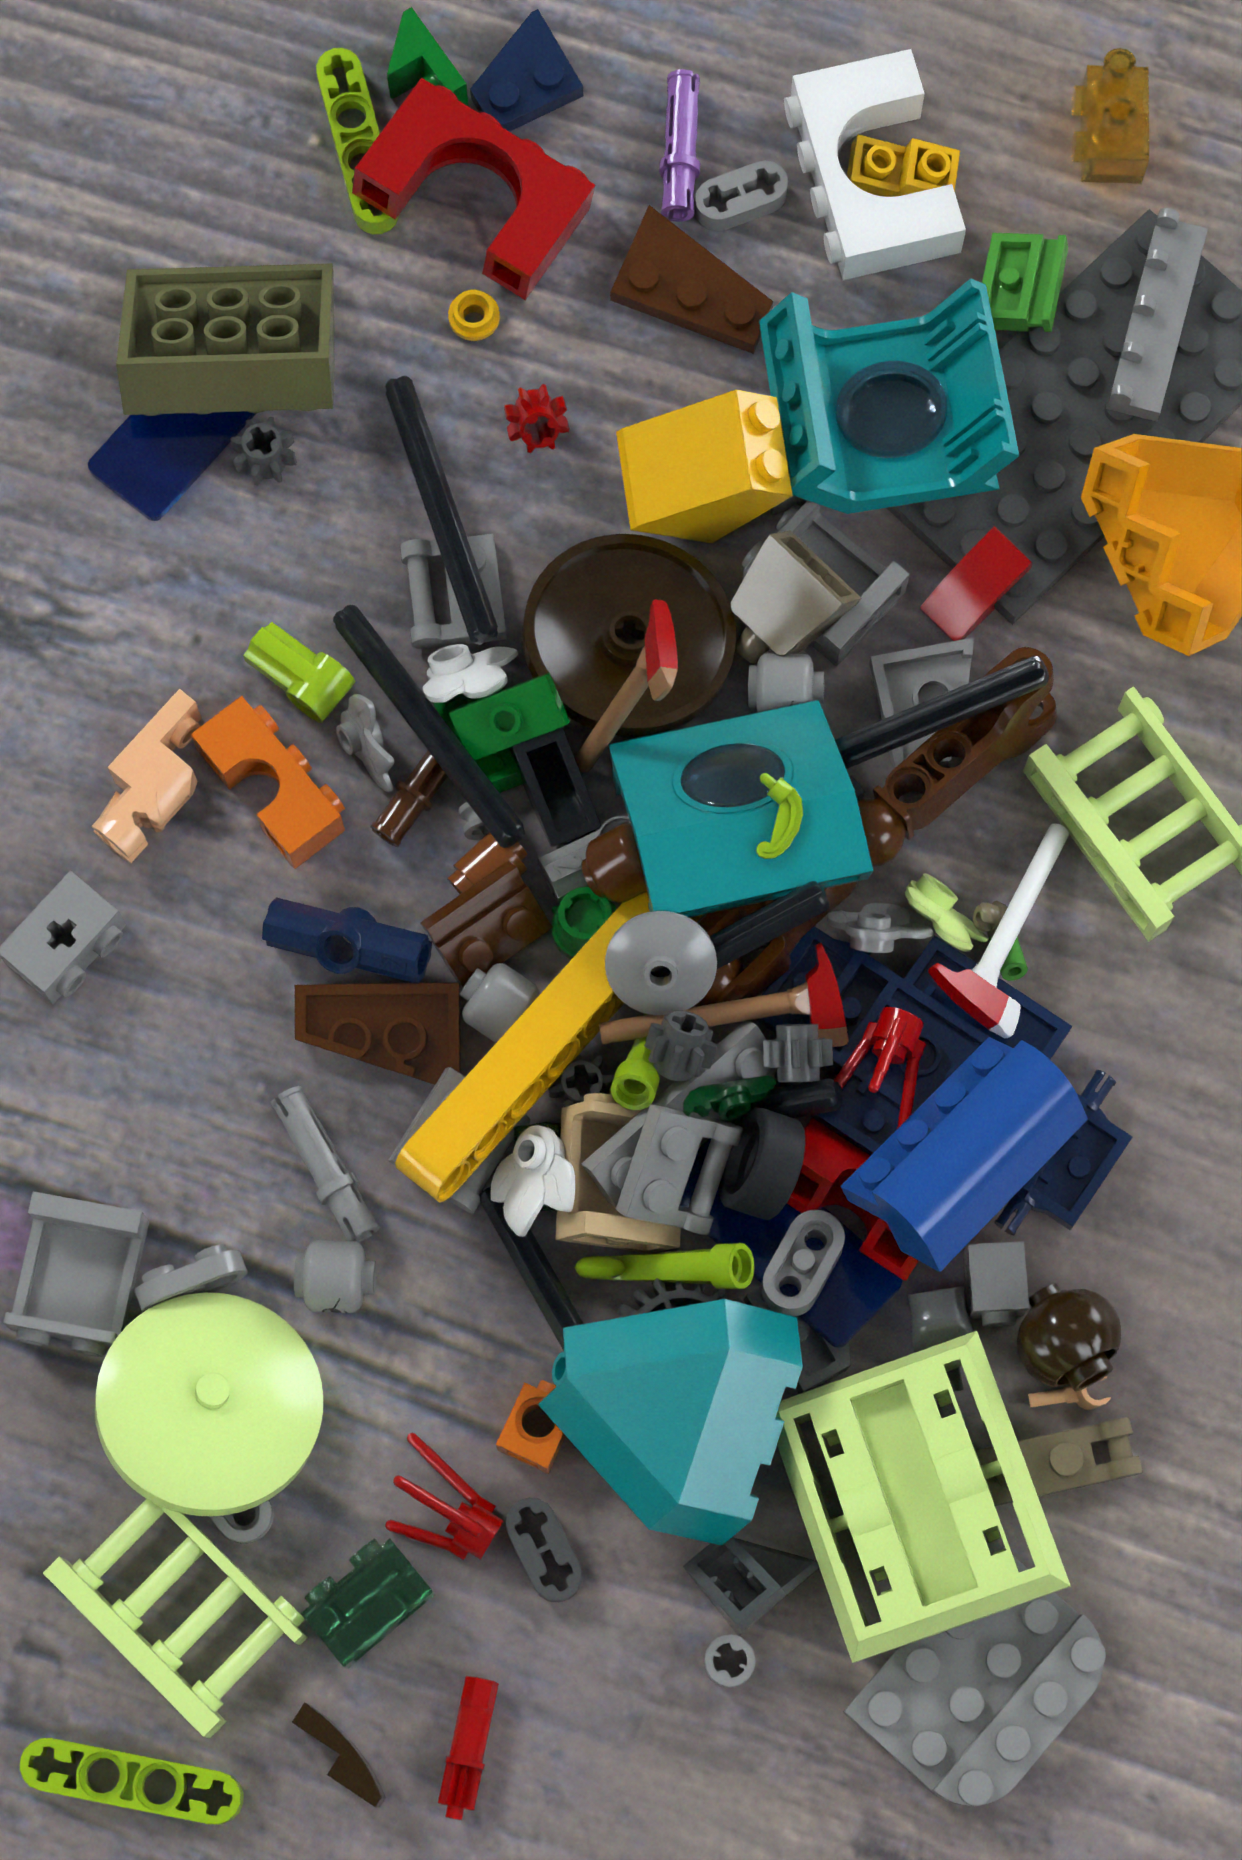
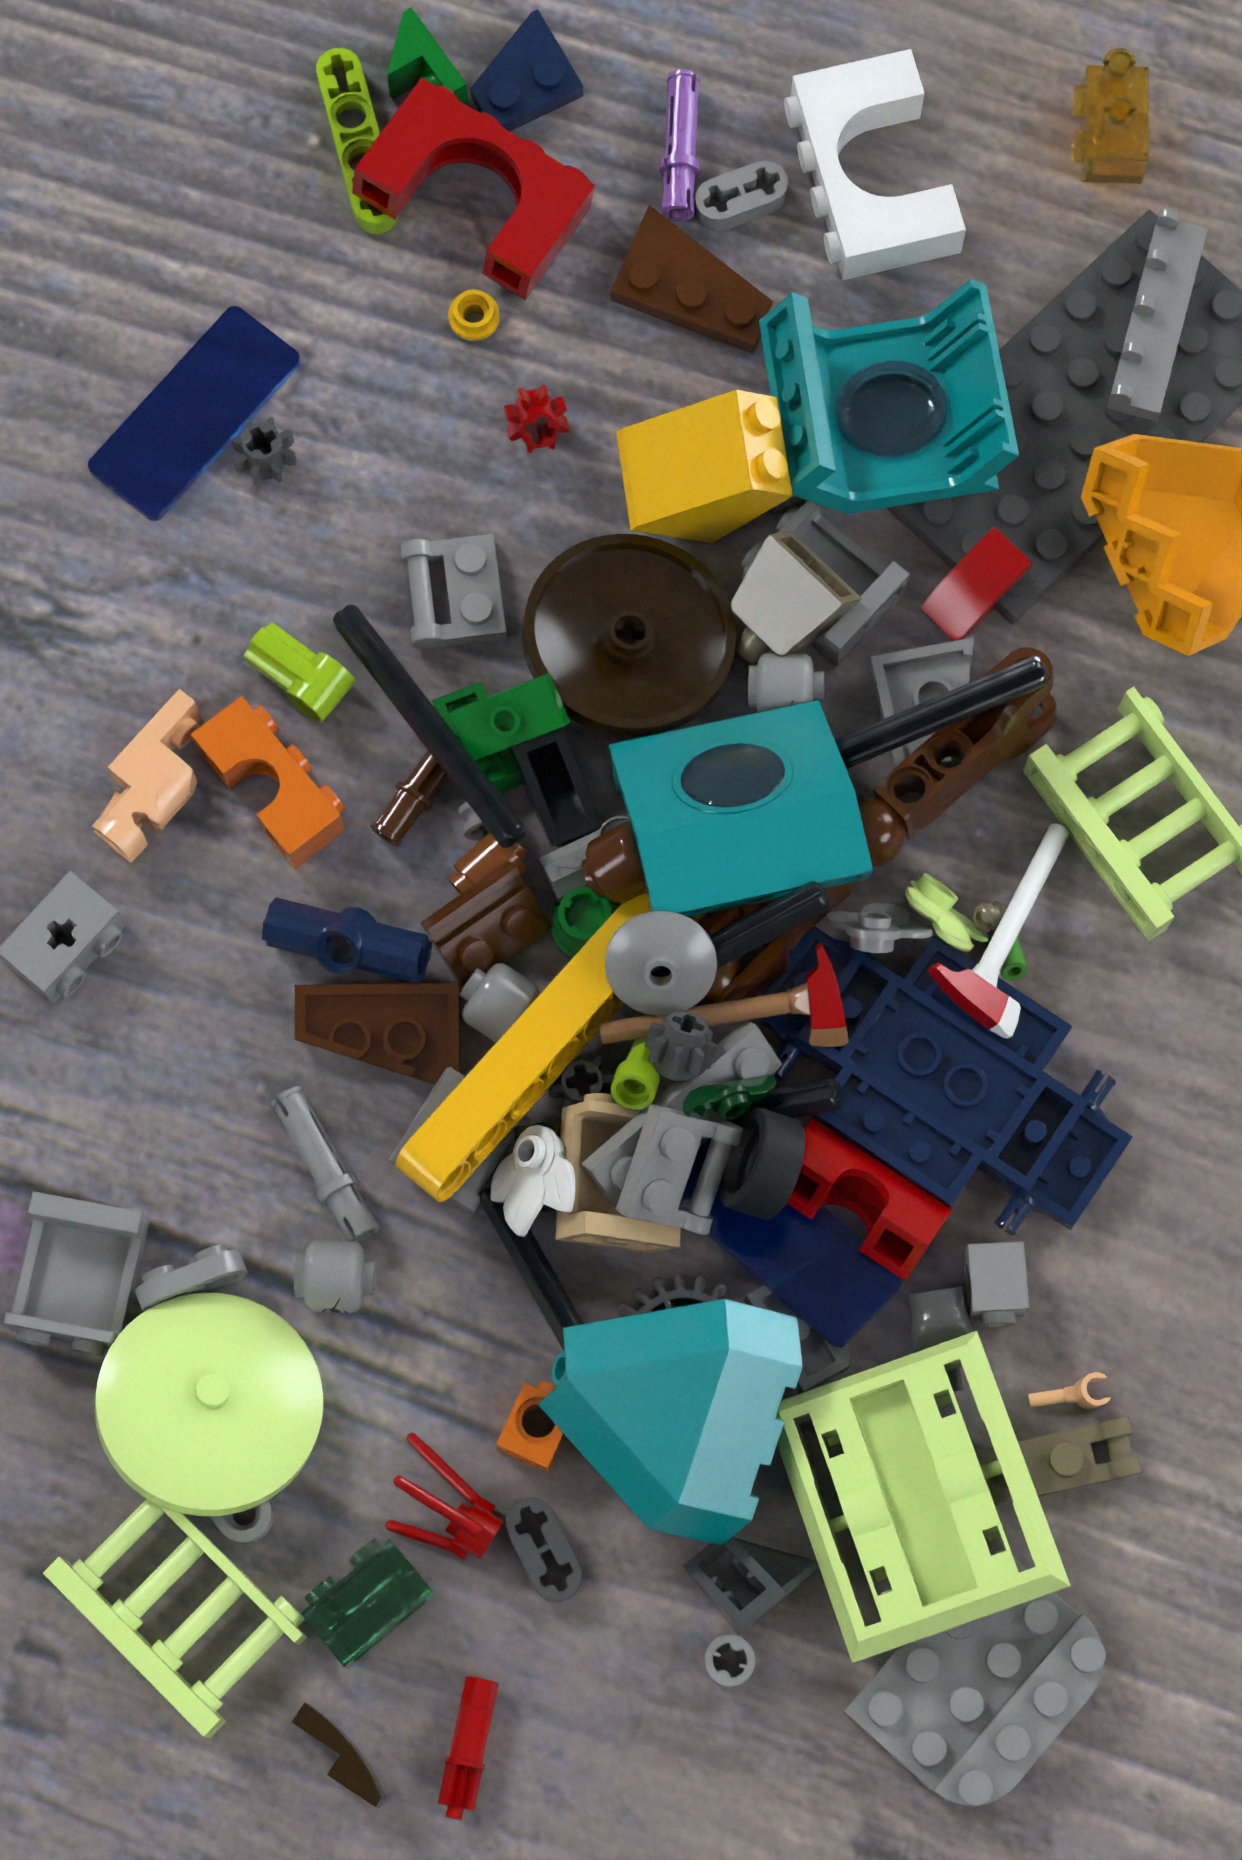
(130, 1787): lime beam -> none
(227, 339): olive slope -> none
(362, 736): light grey plate -> none
(441, 510): black axle -> none
(473, 675): white plate -> none
(654, 668): medium nougat piece -> none
(722, 1266): lime plant -> none
(787, 818): lime piece -> none
(798, 1052): dark grey gear -> none
(801, 1266): light grey plate -> none
(893, 1039): red plant -> none
(900, 170): yellow slope -> none
(968, 1150): blue brick -> none
(1024, 279): bright green plate -> none
(1068, 1337): dark brown plant -> none

